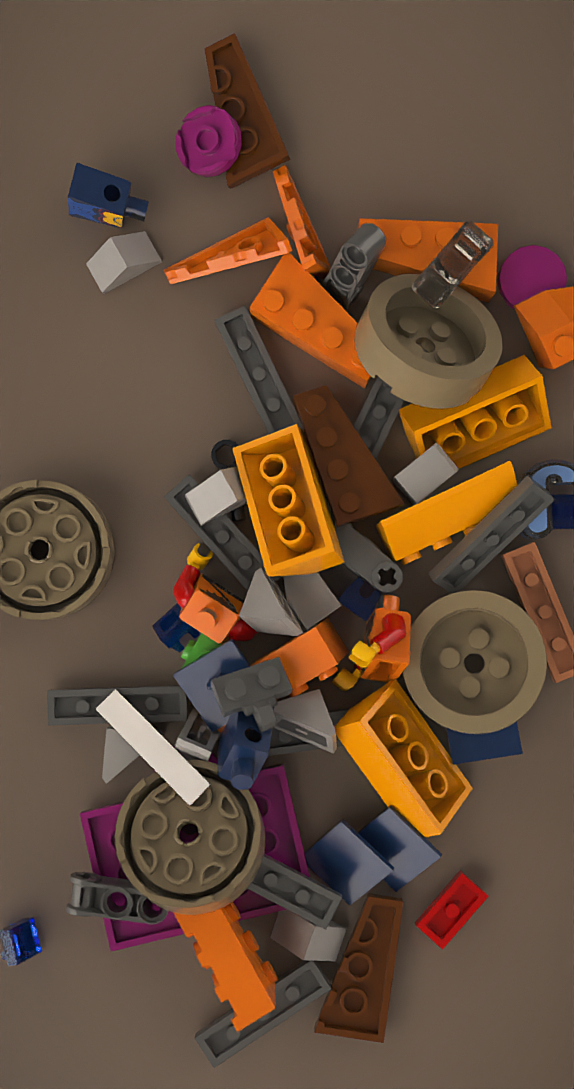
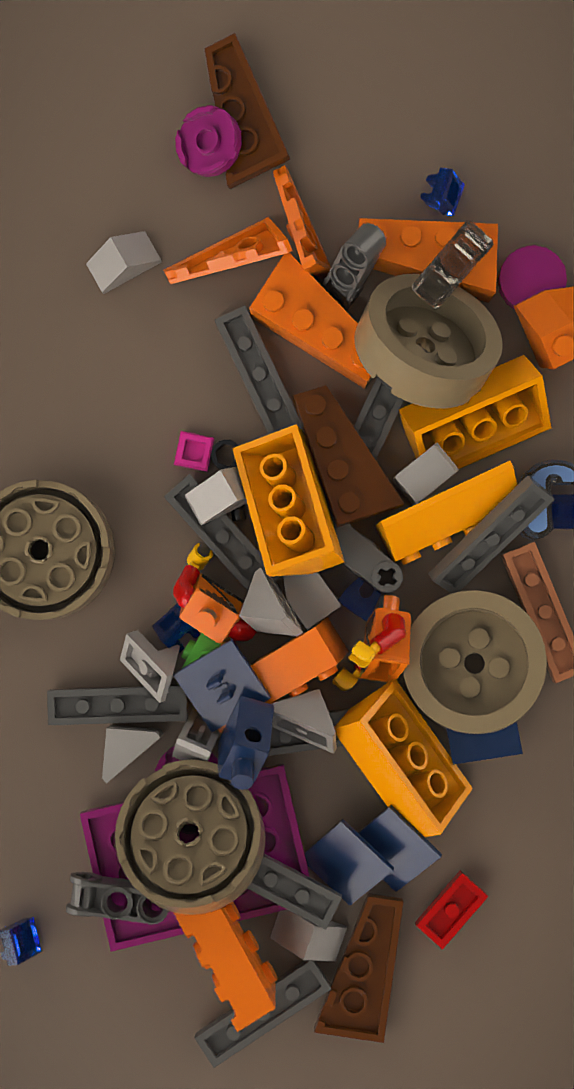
(91, 197): dark blue torso -> none
(148, 665): none -> light grey slope
(153, 747): white sticker -> none
(194, 451): none -> dark pink tile
(253, 691): dark grey hinge -> none
(445, 192): none -> clear blue tile

